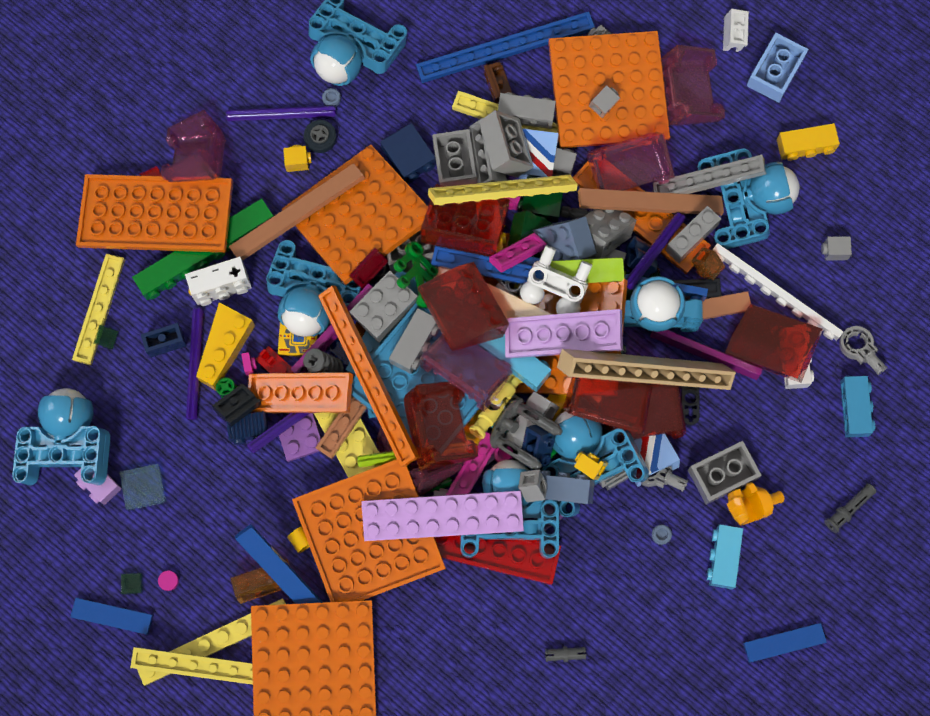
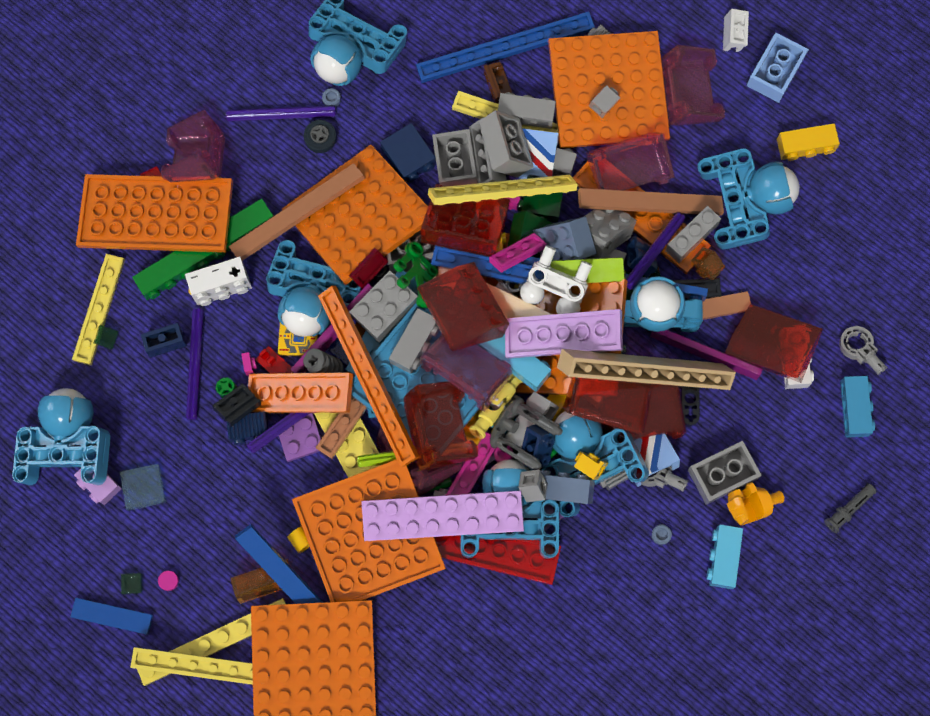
(223, 344): yellow wedge -> none
(296, 158): yellow brick -> none
(565, 654): dark grey pin -> none
(573, 213): dark grey axle -> none
(714, 176): light grey plate -> none
(782, 297): white plate -> none
(784, 642): blue tile -> none
(836, 248): light grey brick -> none

